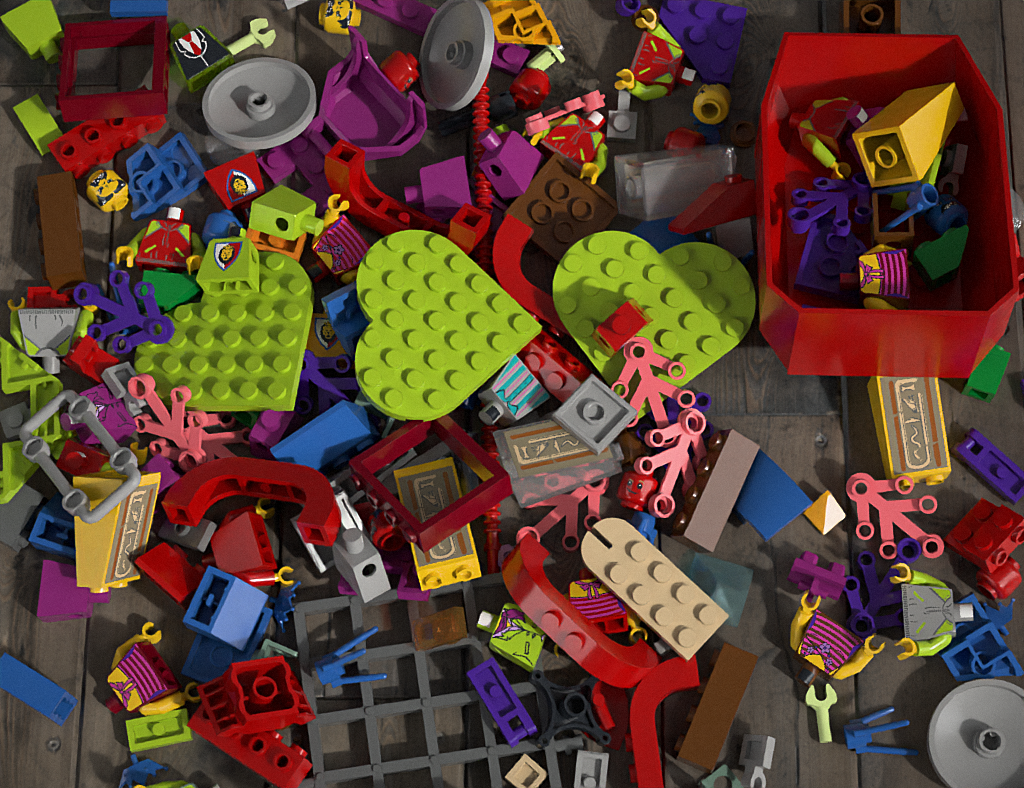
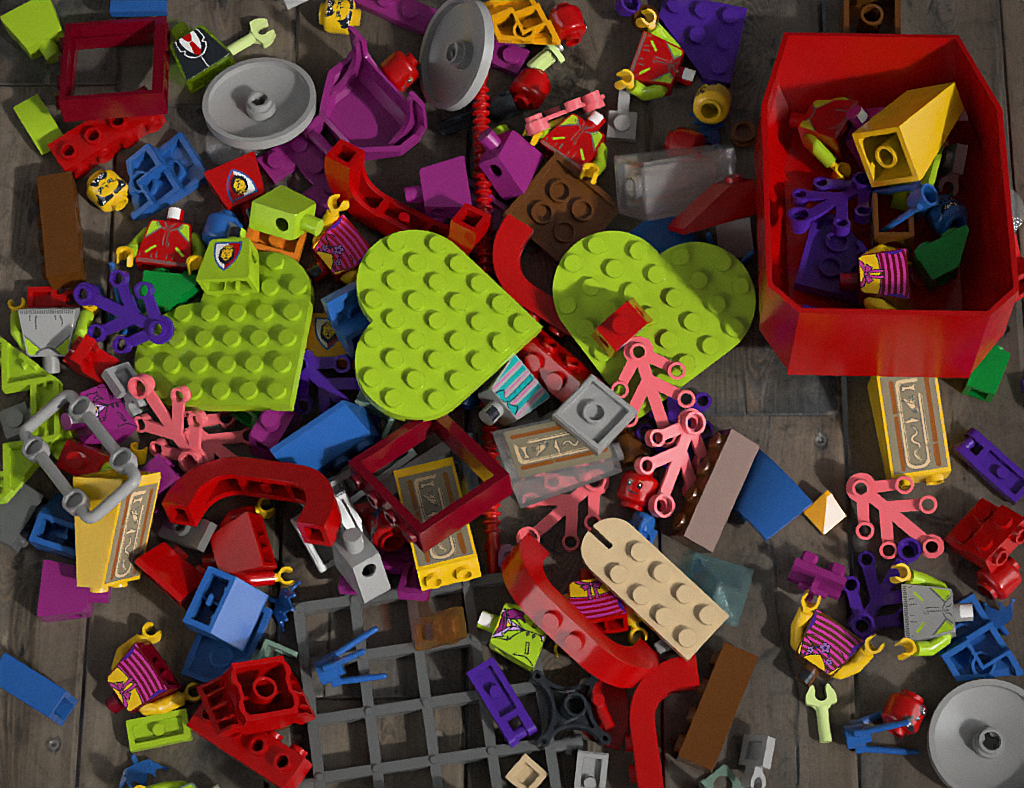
(568, 23): none -> red head
(904, 706): none -> red head

